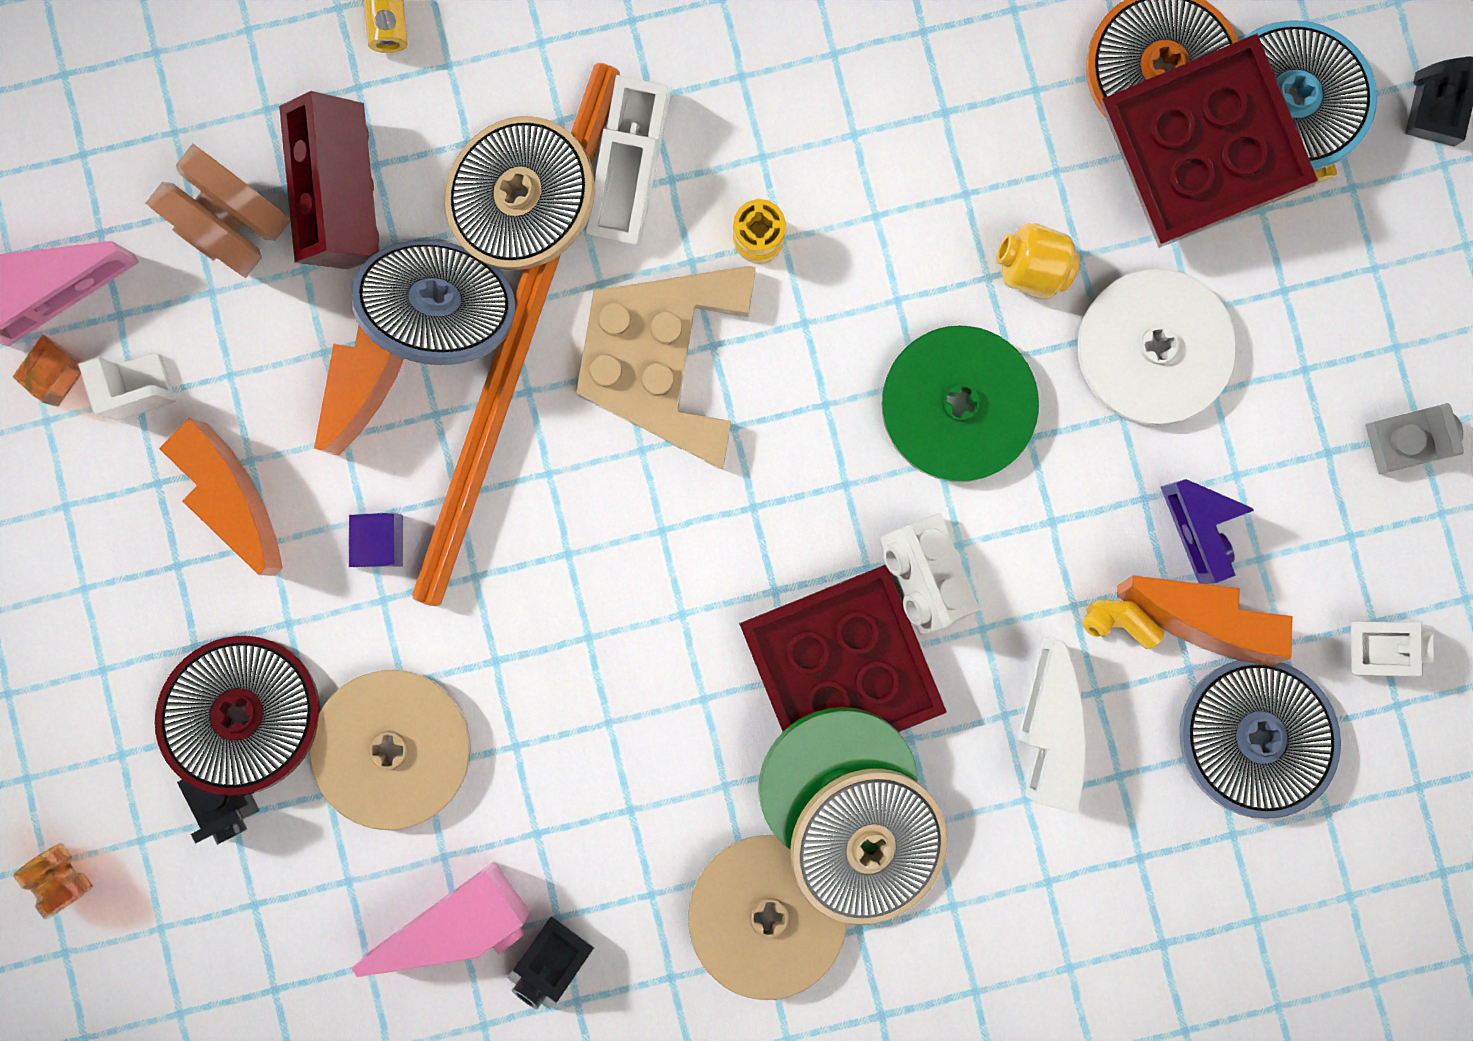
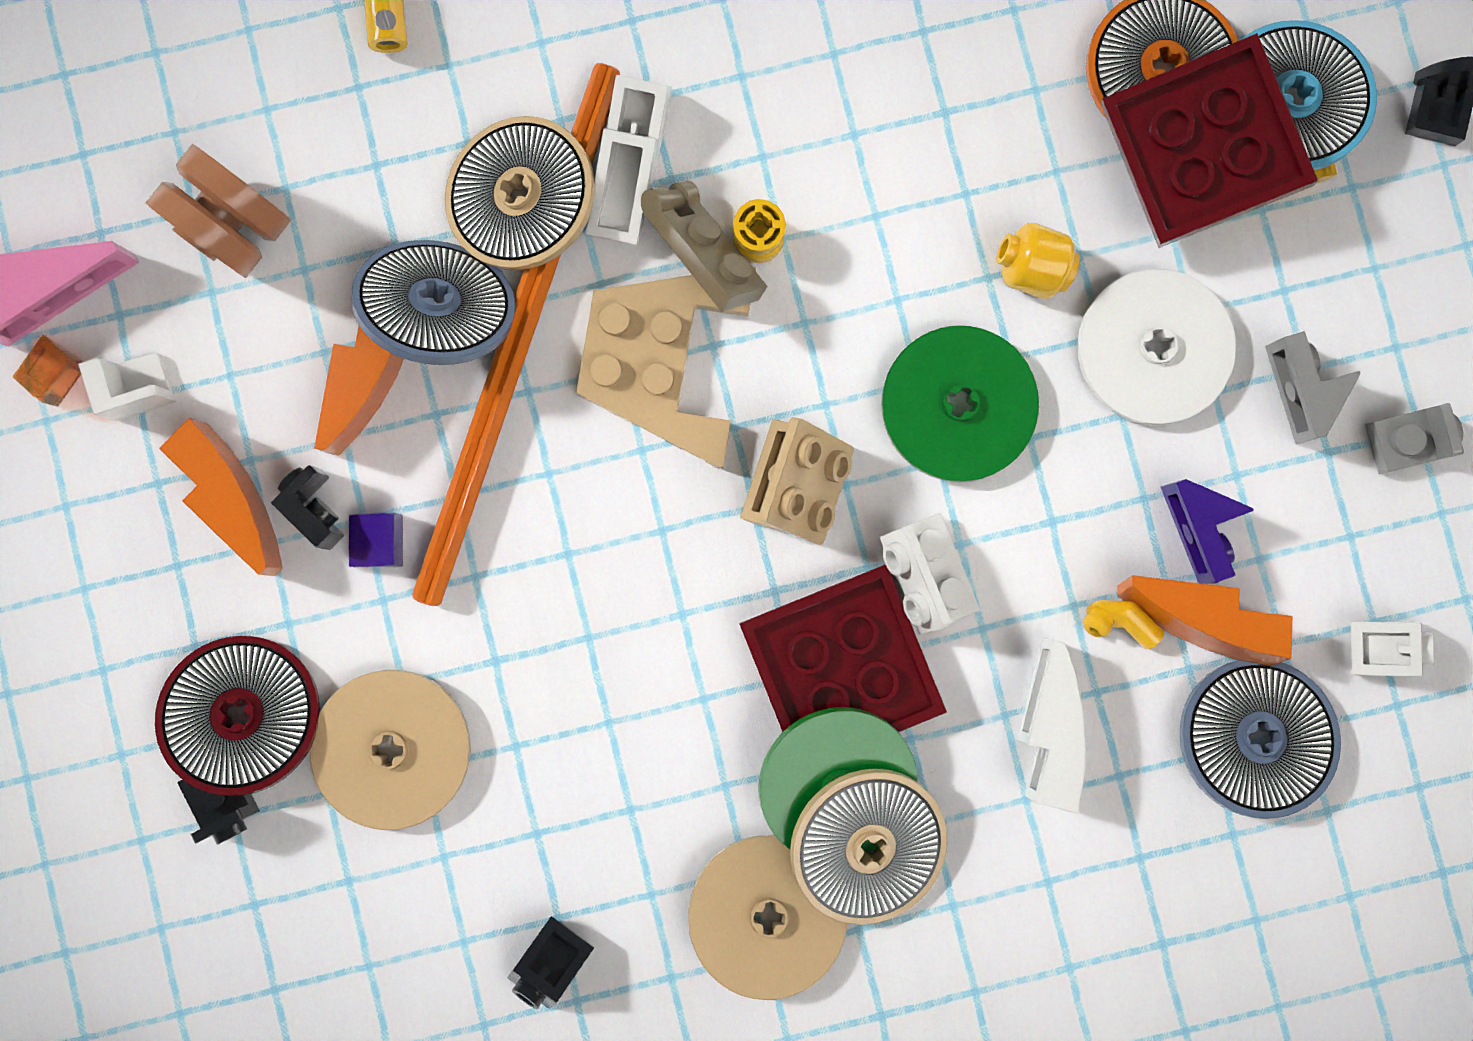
(53, 881): clear orange wheel -> none
(311, 518): none -> black bracket
(328, 180): dark red brick -> none
(458, 927): bright pink slope -> none
(702, 245): none -> dark tan plate
(798, 480): none -> tan bracket
(1307, 401): none -> light grey slope

